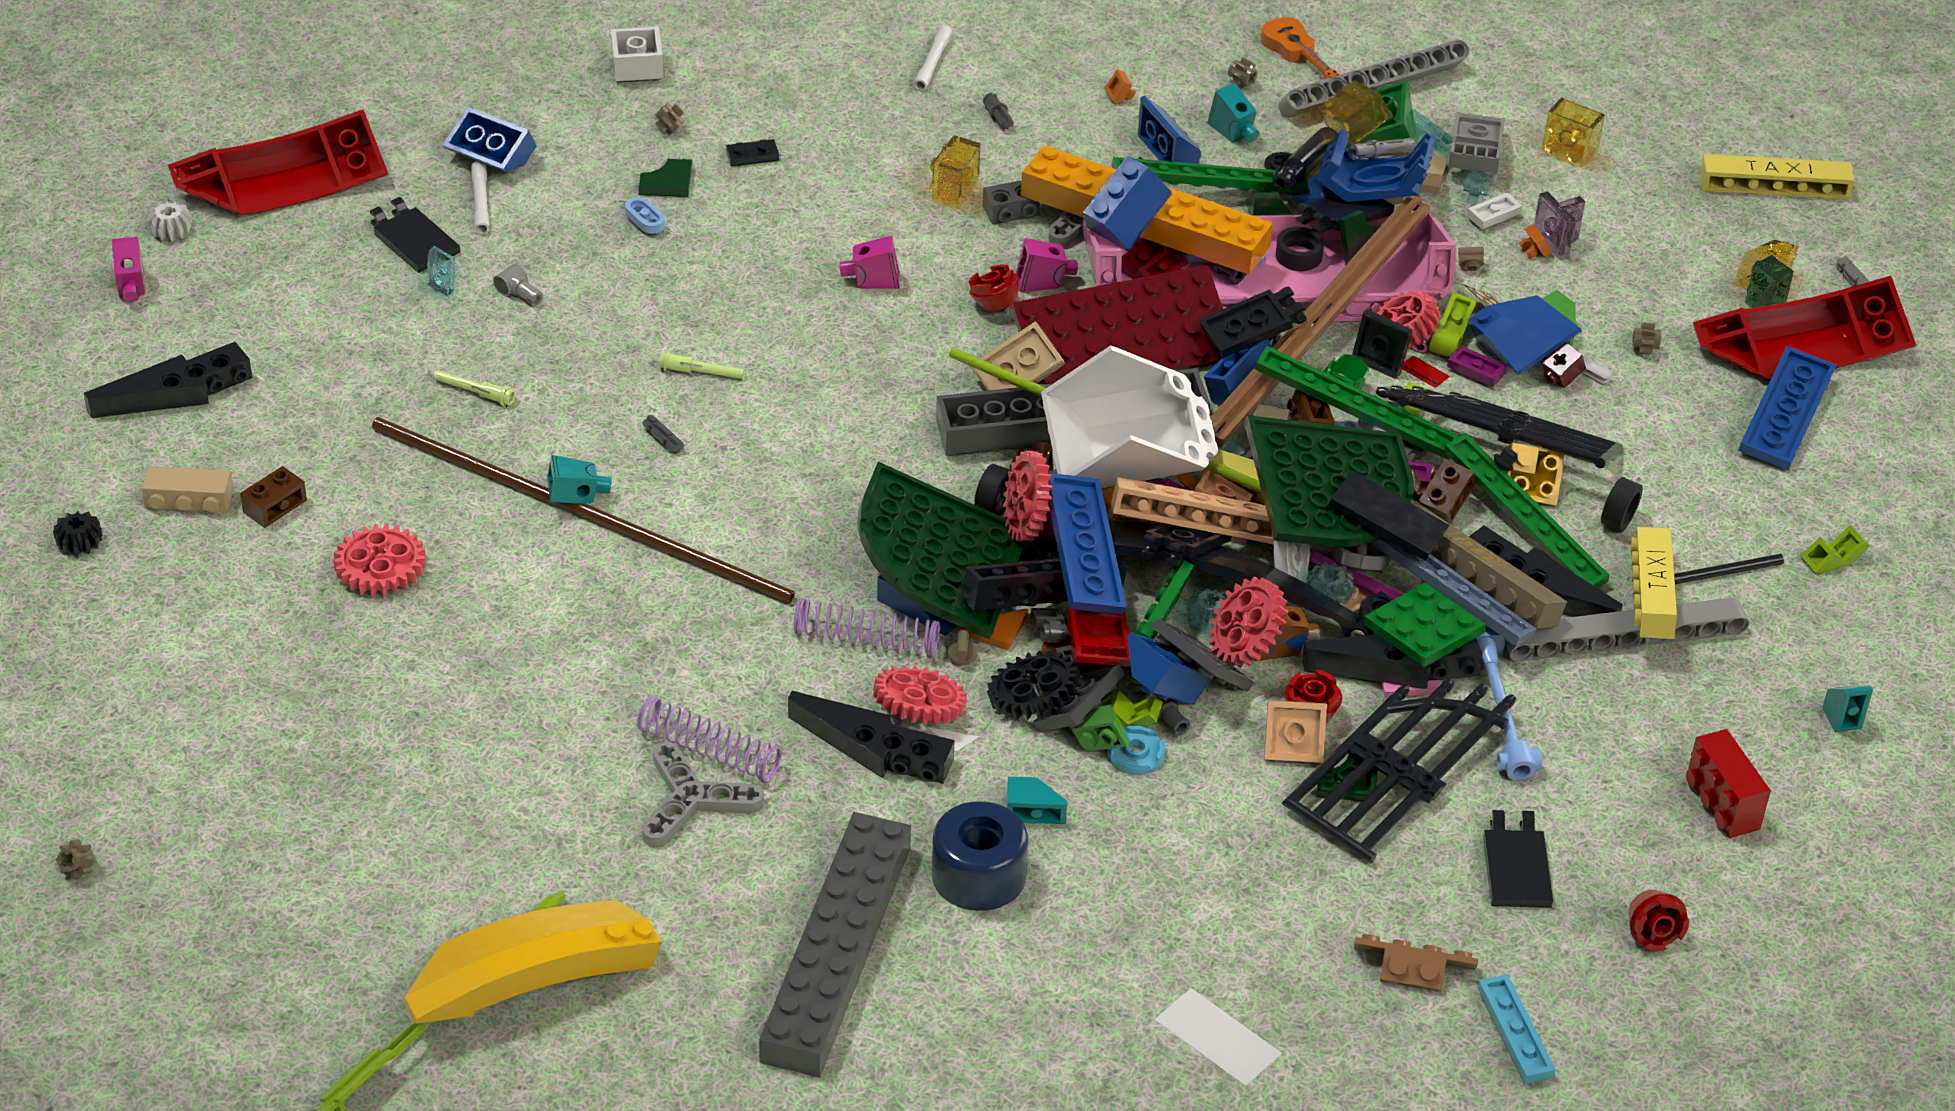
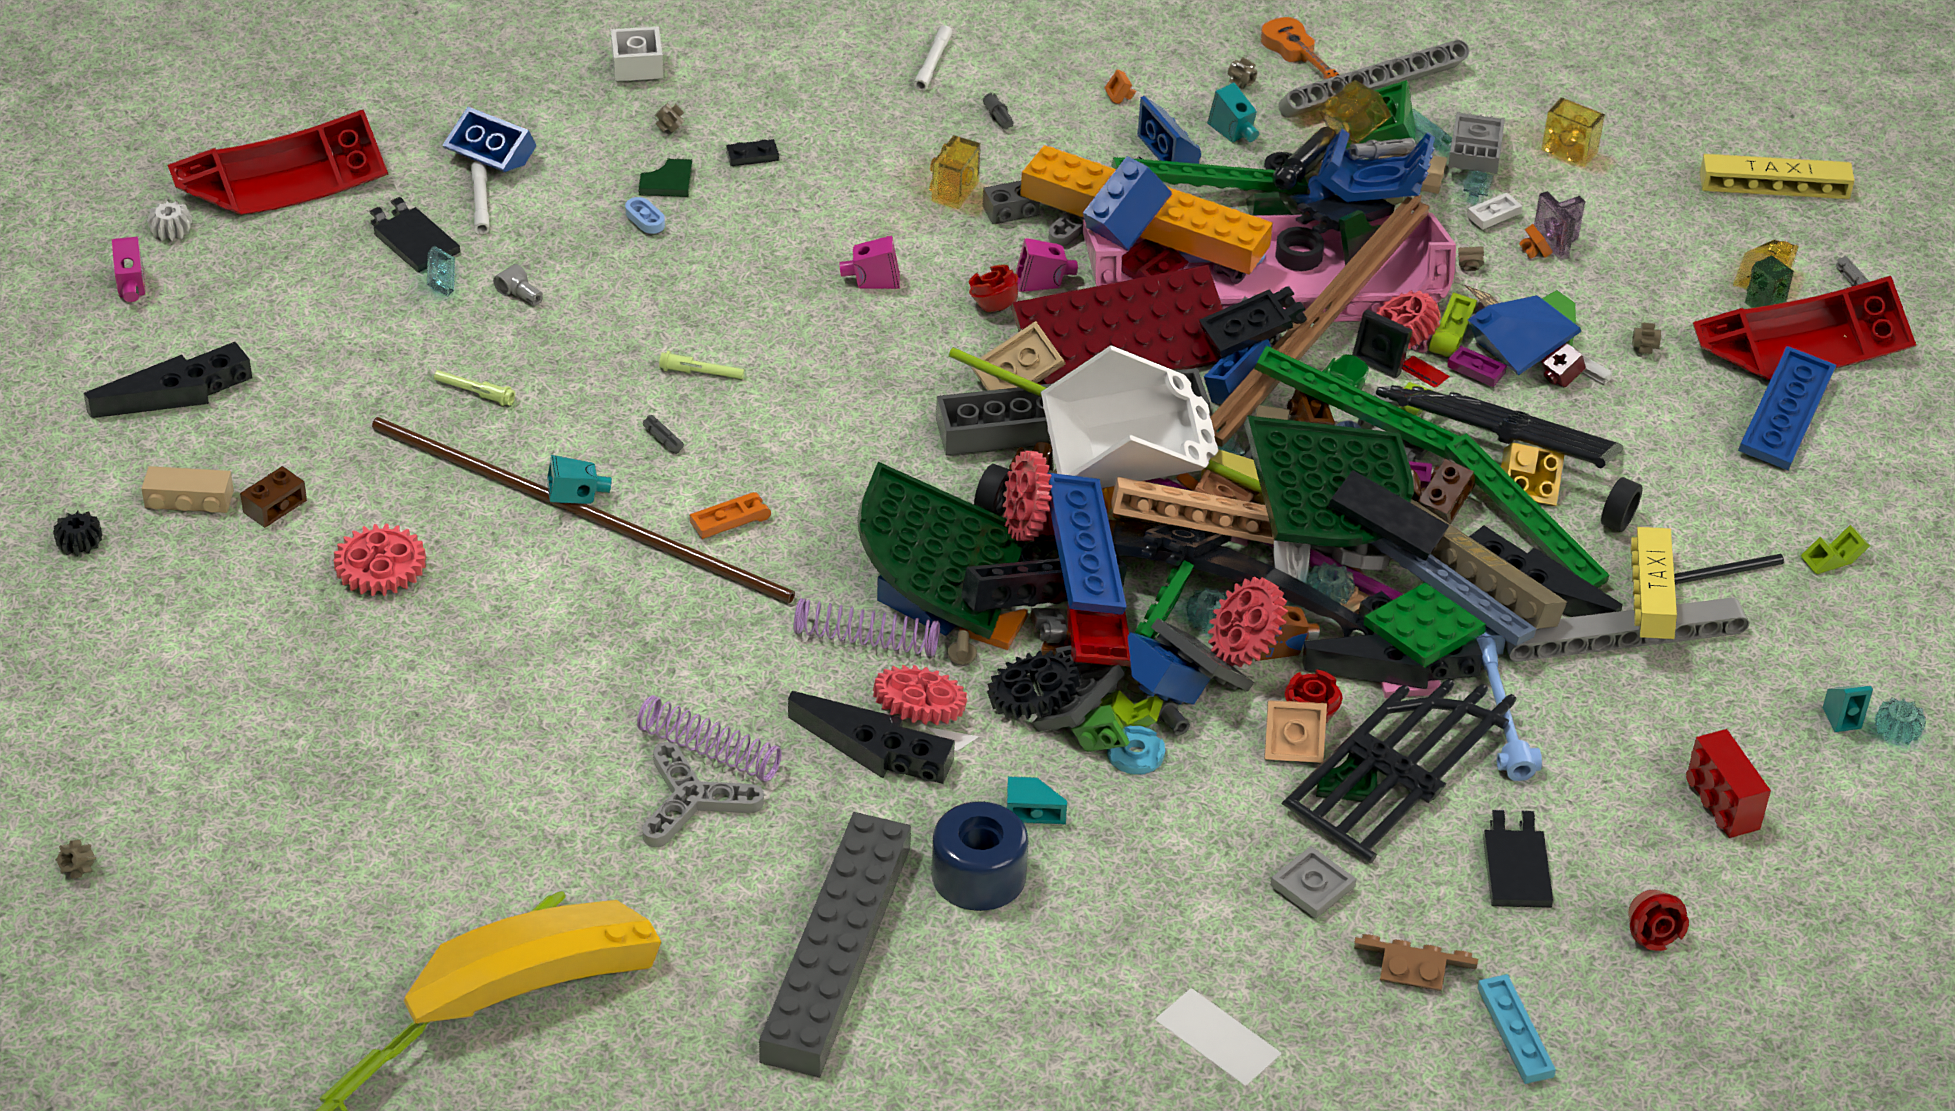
(729, 515): none -> orange plate
(1313, 882): none -> light grey plate
(1506, 459): black piece -> none
(1900, 721): none -> clear light blue gear

